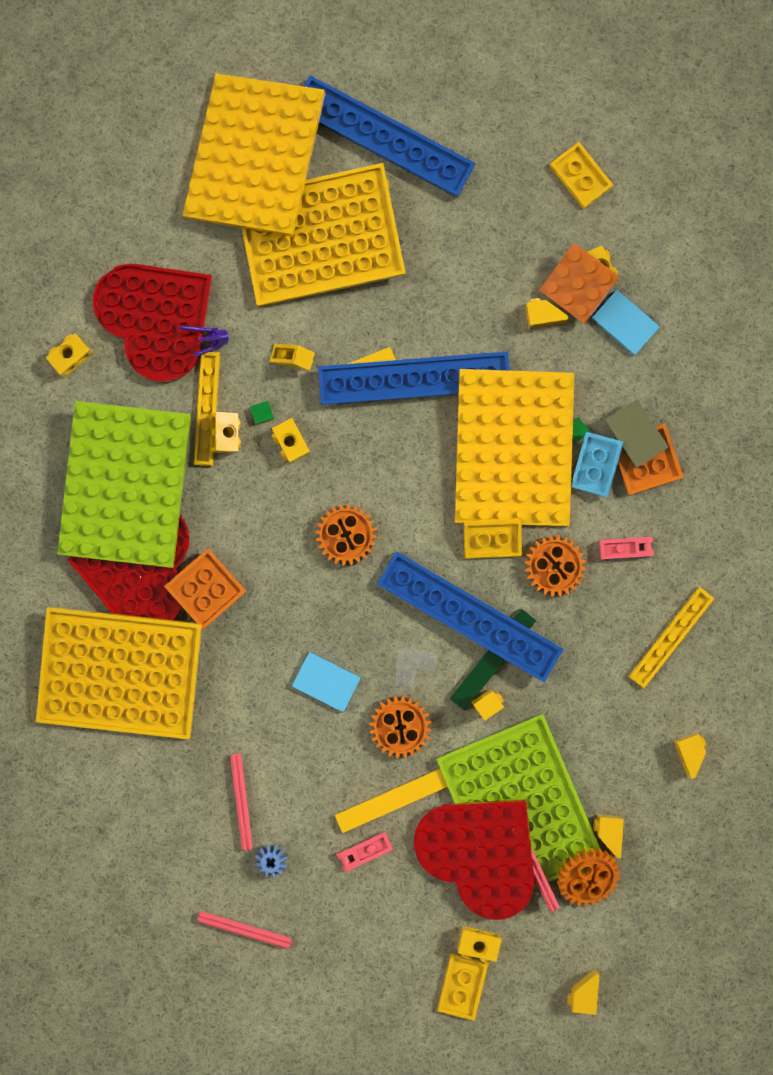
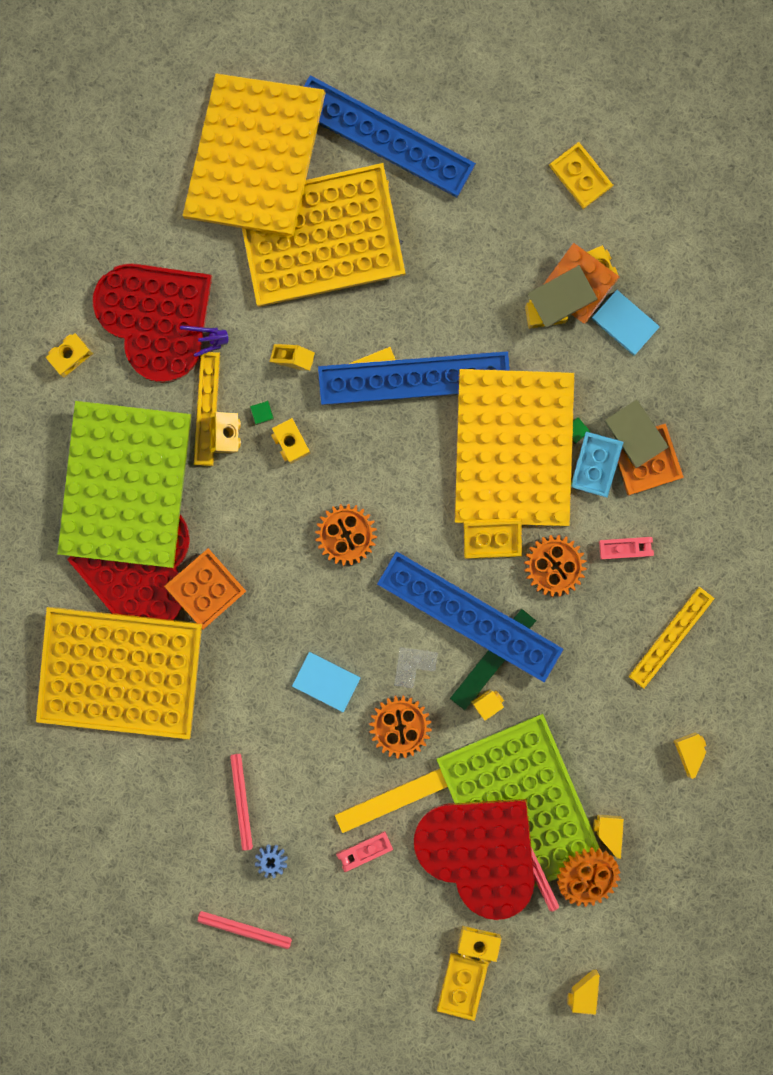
(562, 296): none -> olive tile

